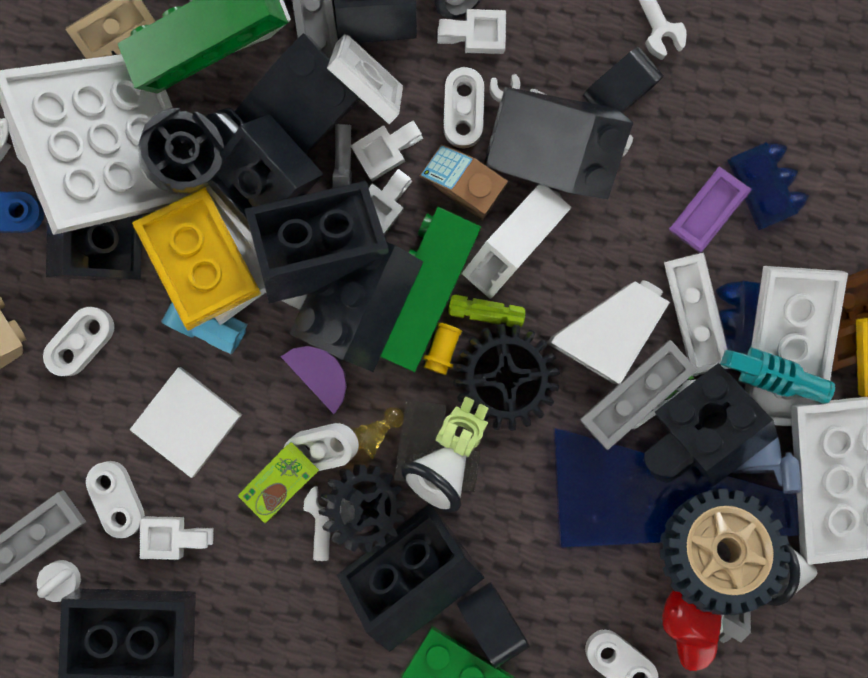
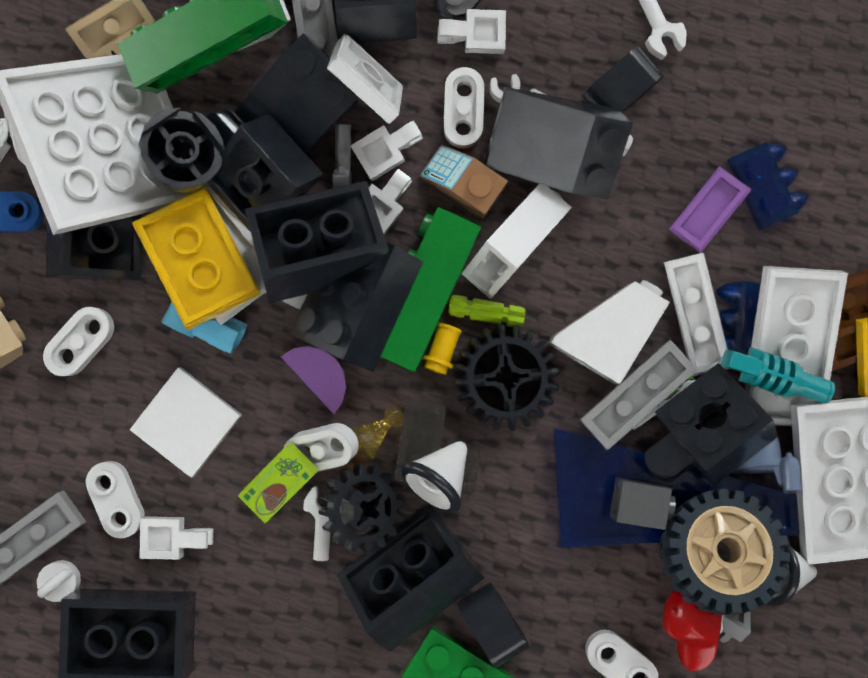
(462, 417): yellowish green piece -> none
(642, 503): none -> dark grey brick

